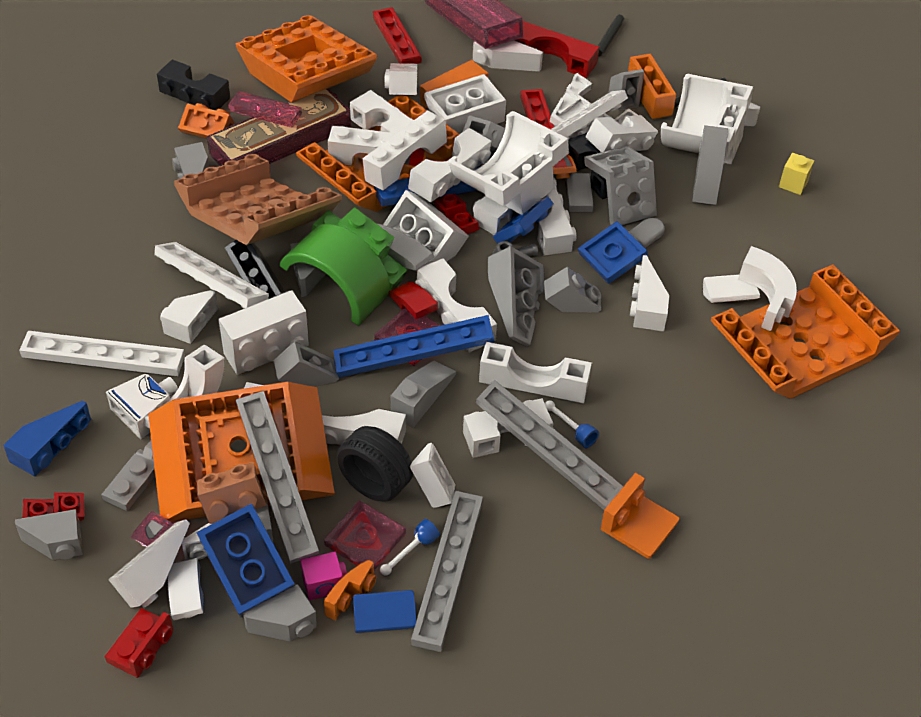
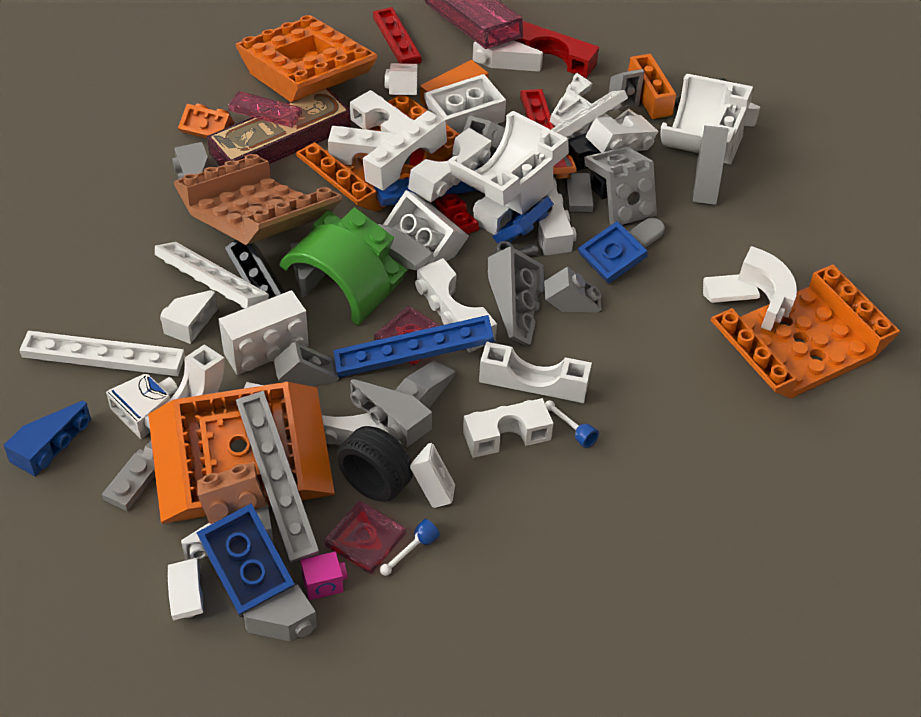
(52, 534): light grey slope -> none
(61, 502): red slope -> none
(140, 642): red bracket -> none
(149, 569): white slope -> none
(151, 528): clear pink slope -> none
(177, 81): black arch -> none
(353, 583): orange slope -> none
(384, 611): blue slope -> none
(396, 411): none -> light grey slope
(414, 299): red slope -> none
(447, 572): light grey plate -> none
(549, 444): light grey plate -> none
(610, 33): pearl dark grey bar -> none
(637, 519): orange bracket -> none
(652, 300): white slope -> none
(796, 173): light yellow brick -> none

